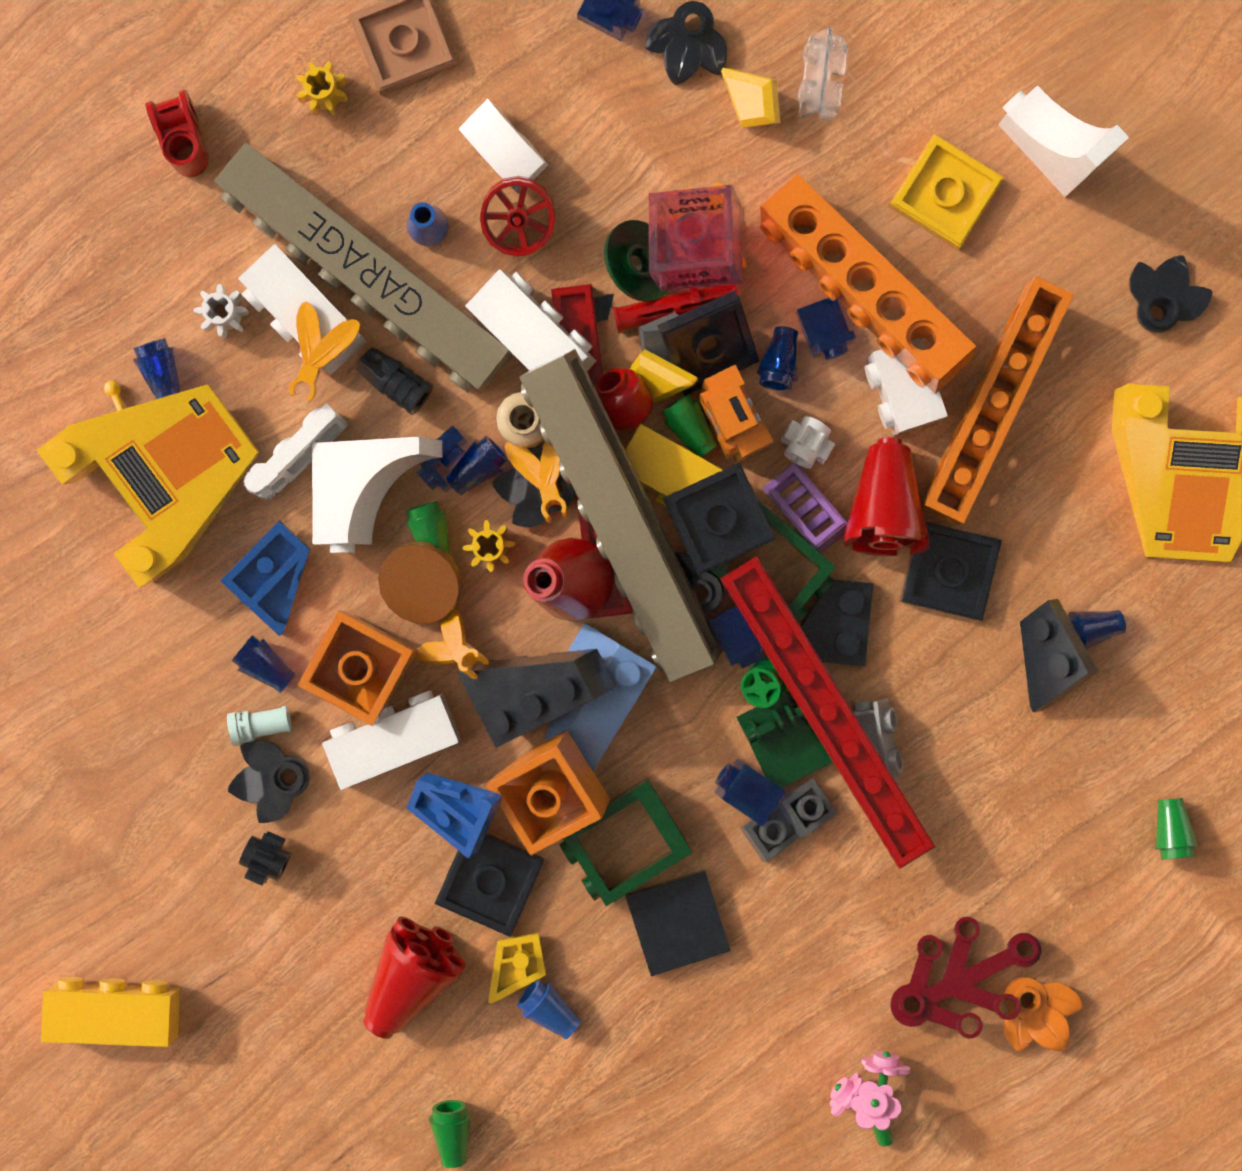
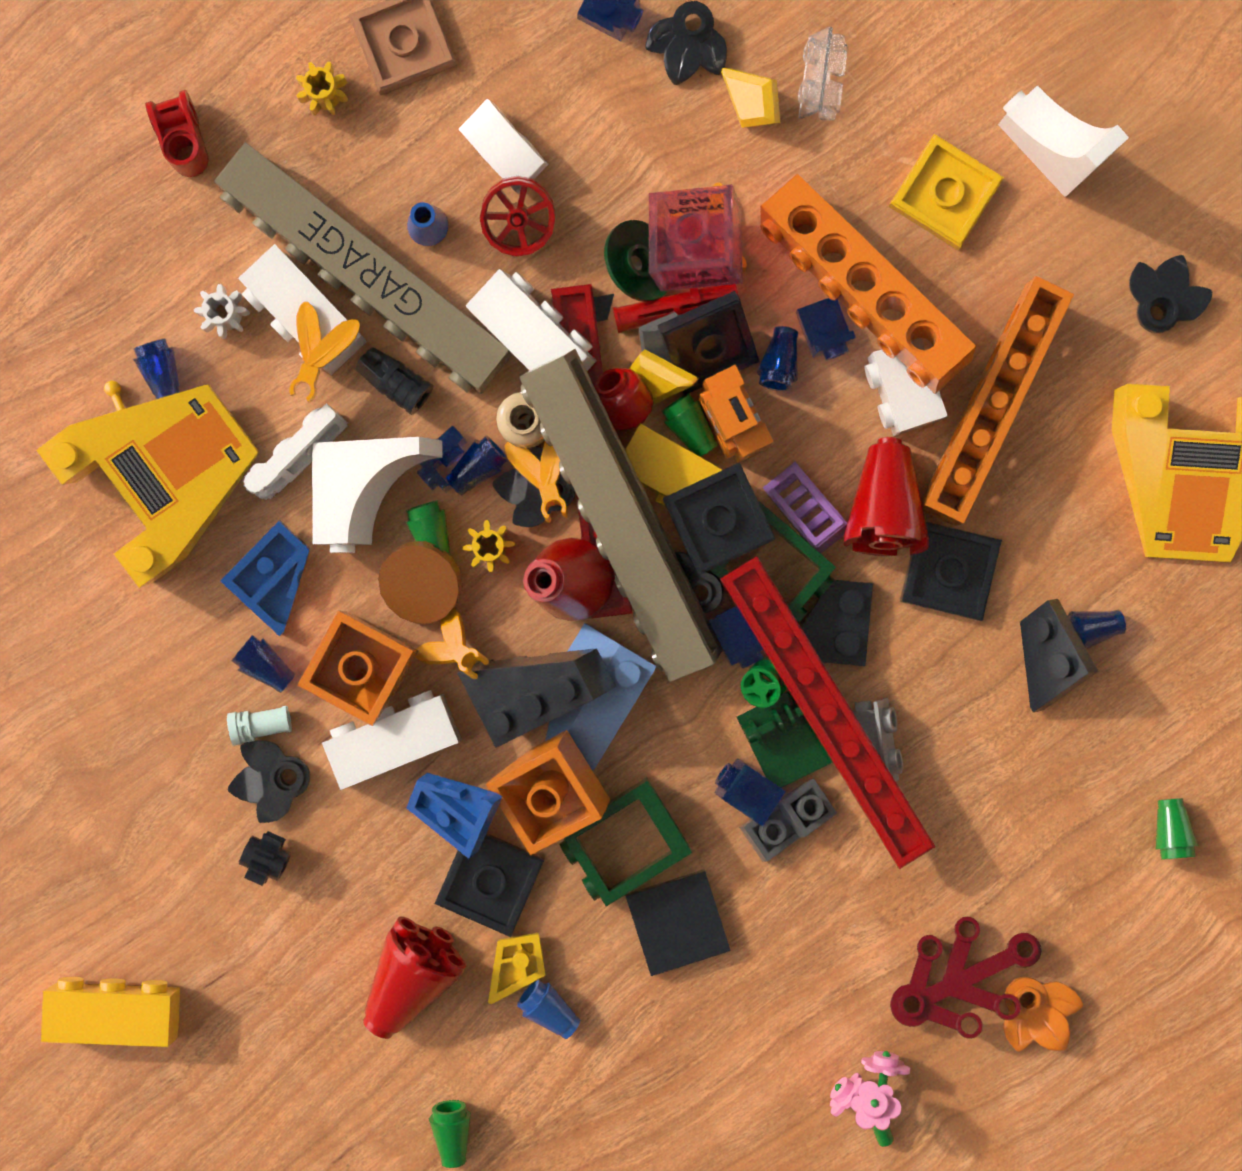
(807, 442): white gear -> none

